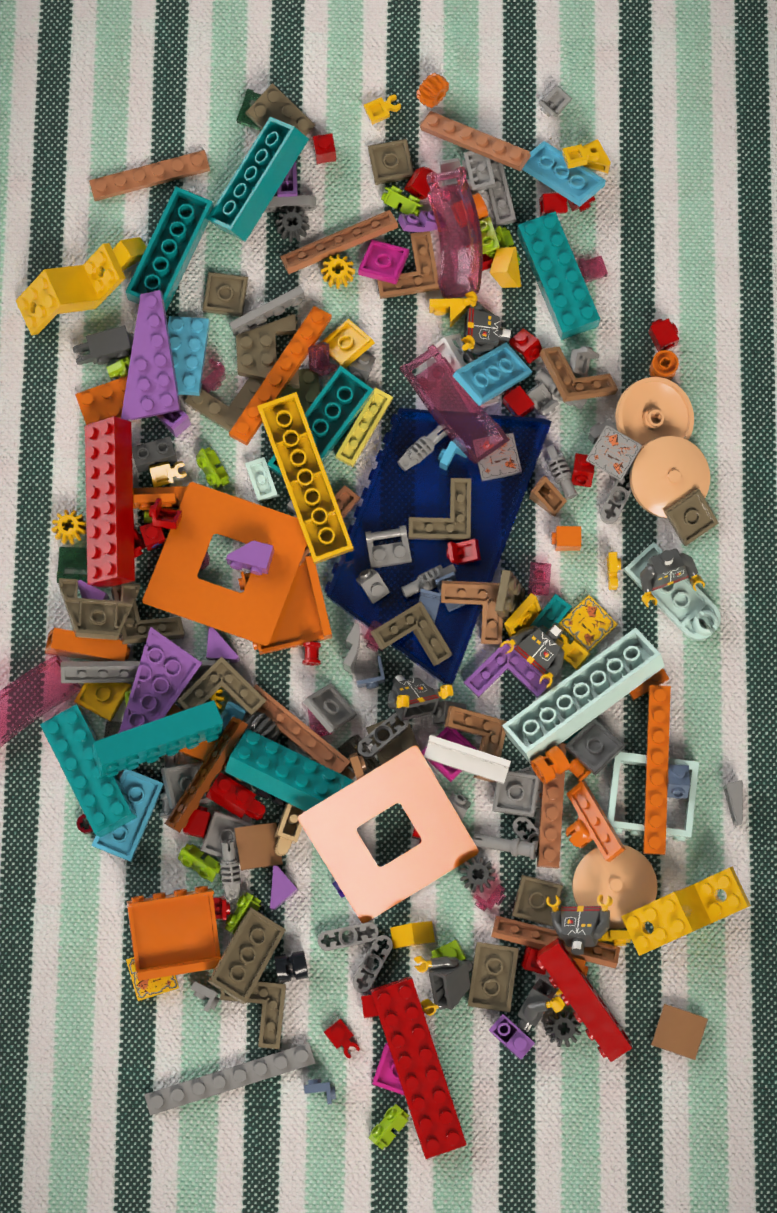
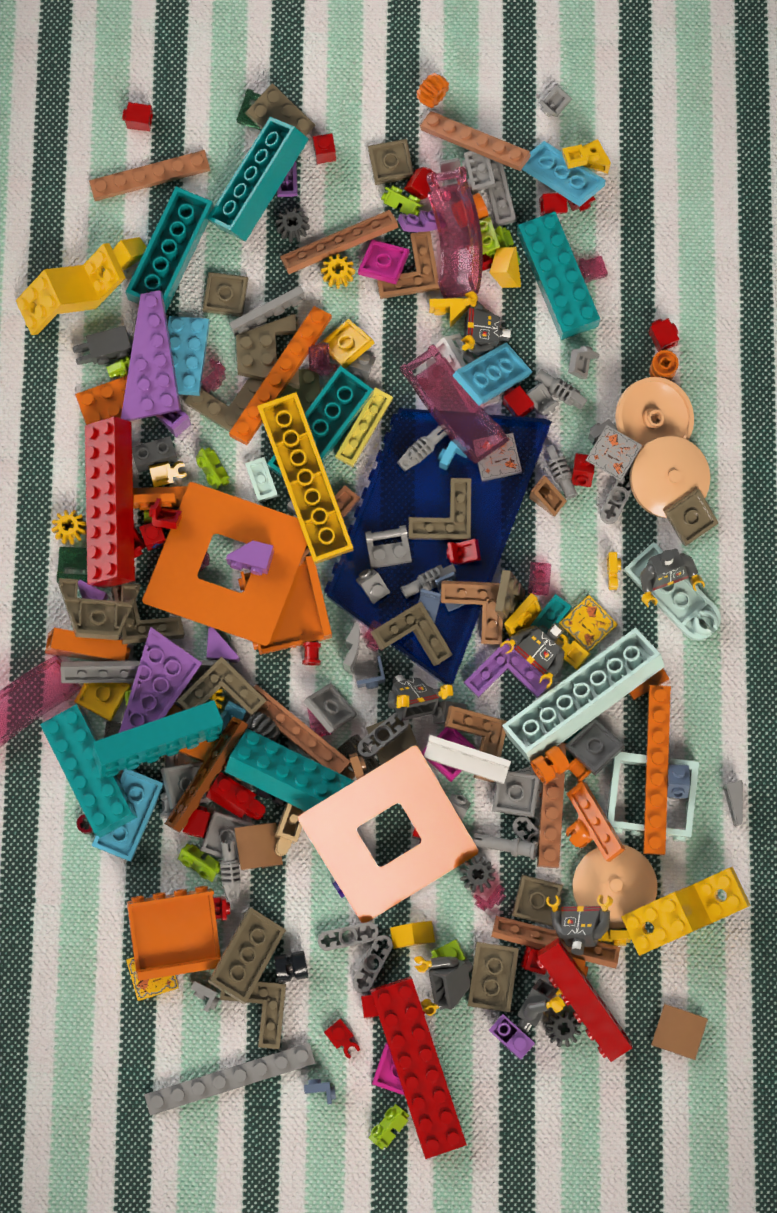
(138, 116): none -> red brick
(245, 901): lime hinge -> none
(281, 888): medium lavender slope -> none
(300, 202): light grey beam -> none
(379, 110): yellow plate -> none
(527, 345): red bracket -> none
(566, 538): orange brick -> none
(570, 386): medium nougat plate -> none

